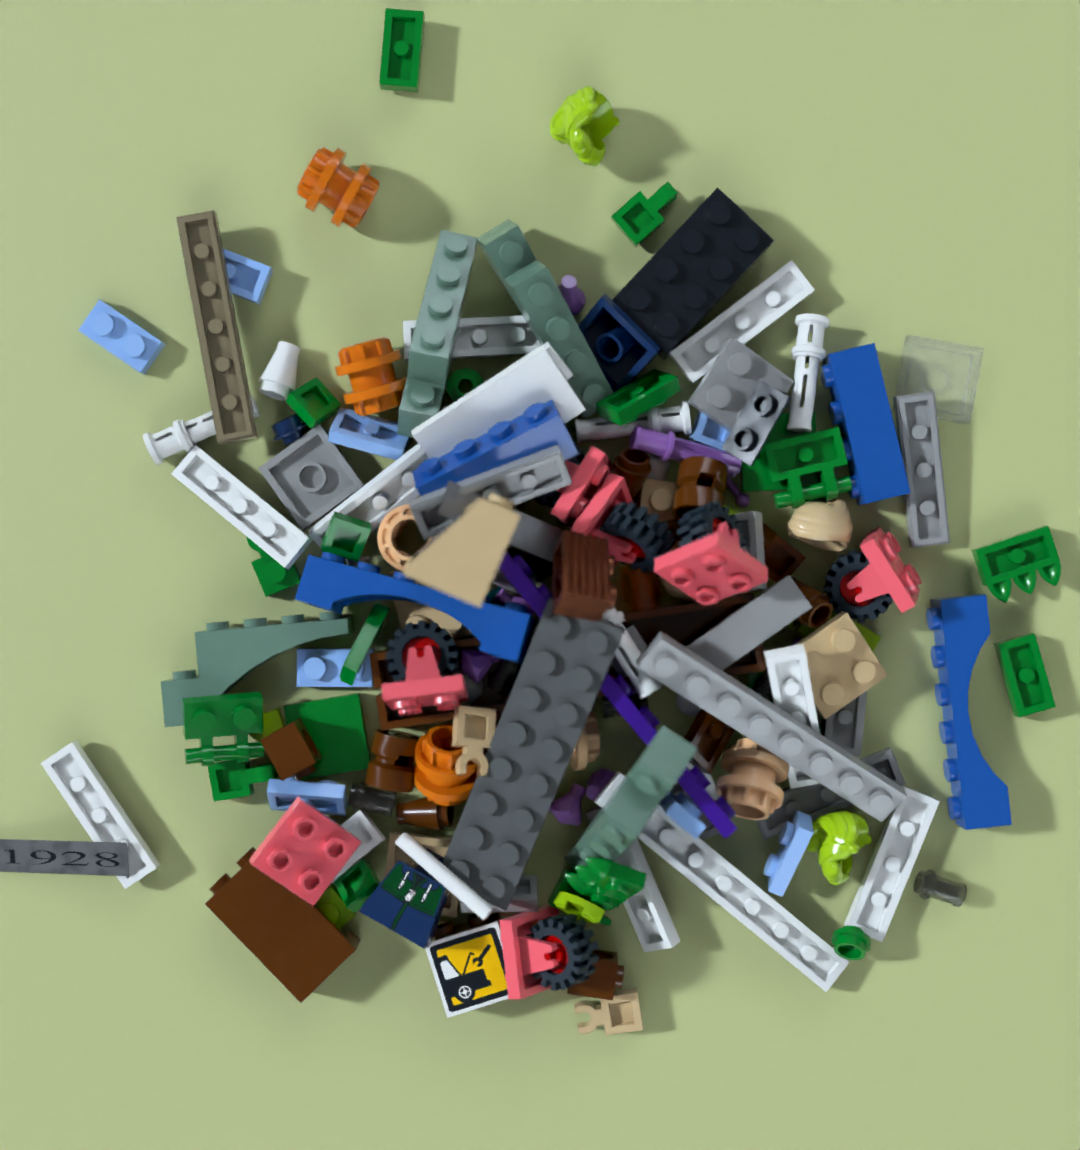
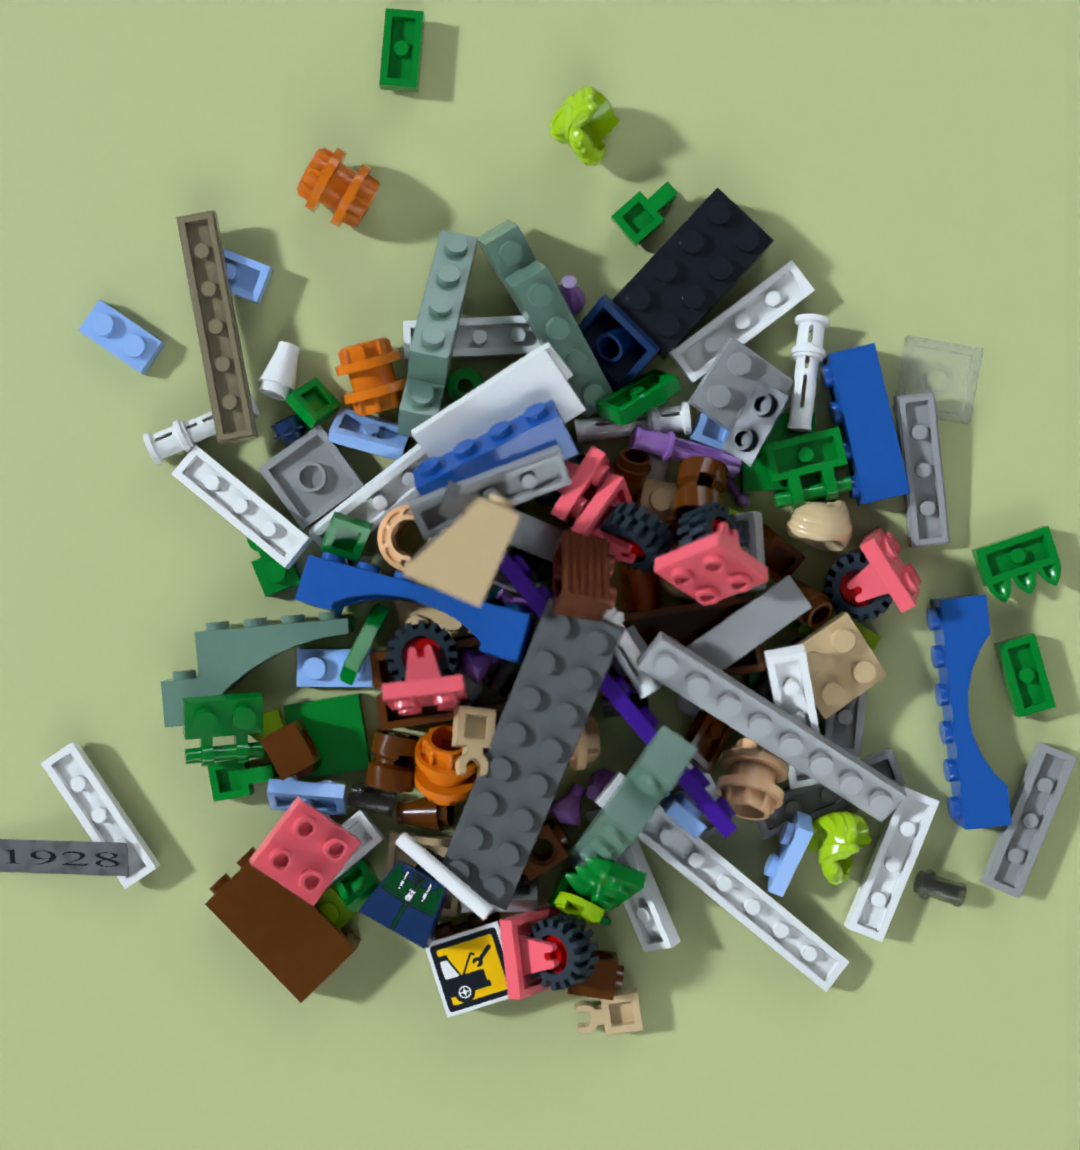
(540, 863): none -> reddish brown brick
(851, 942): green plate -> none
(1031, 817): none -> light grey plate

